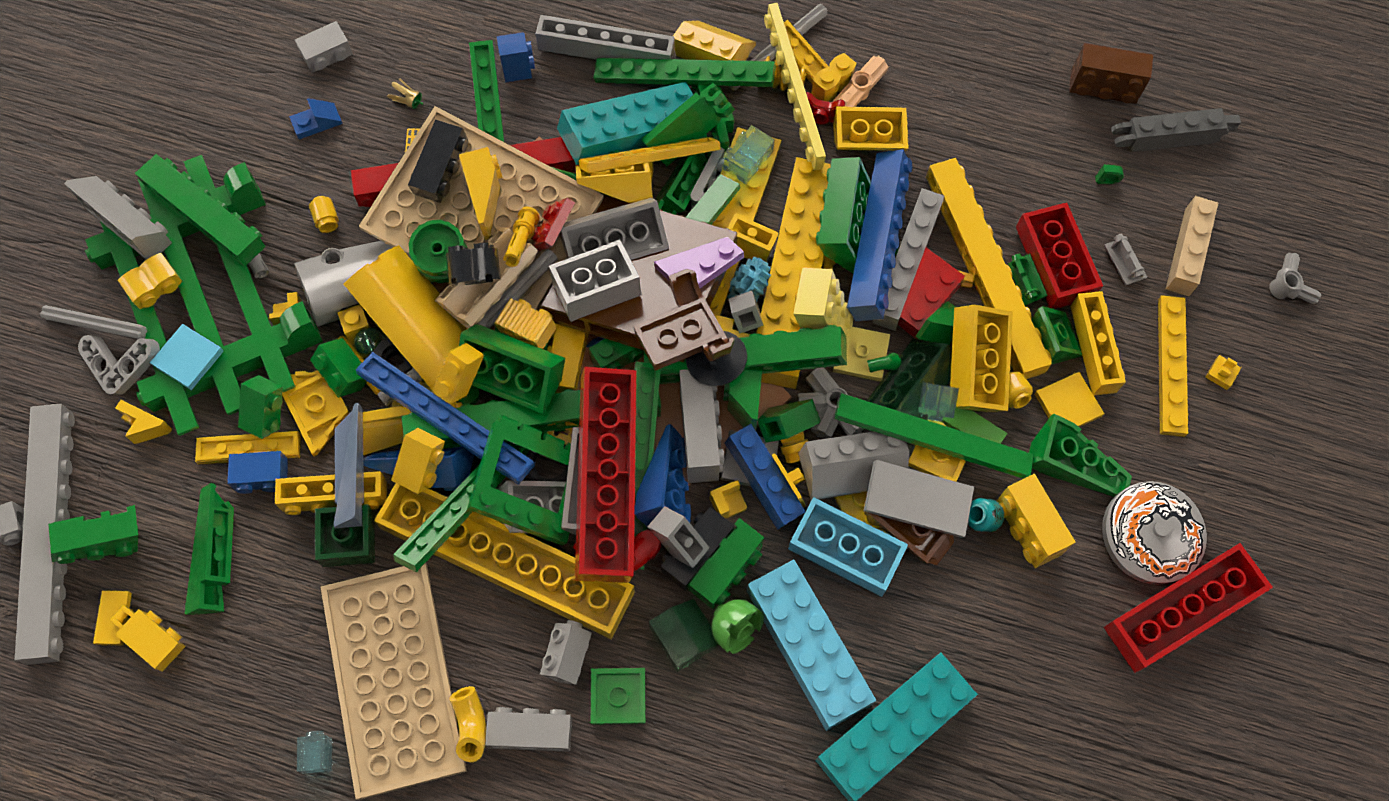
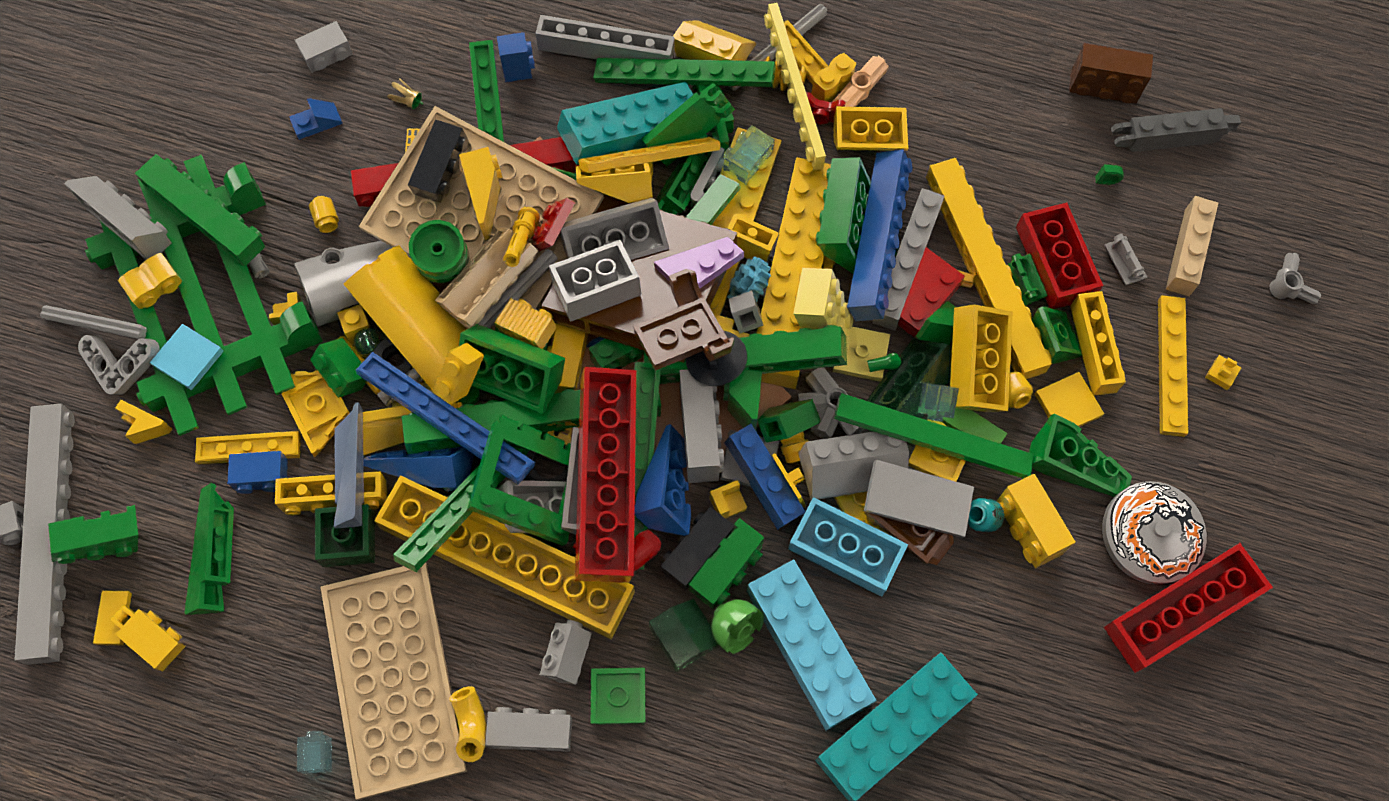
(260, 406): green brick -> none
(418, 461): yellow brick -> none
(473, 265): black brick -> none
(678, 536): light grey brick -> none

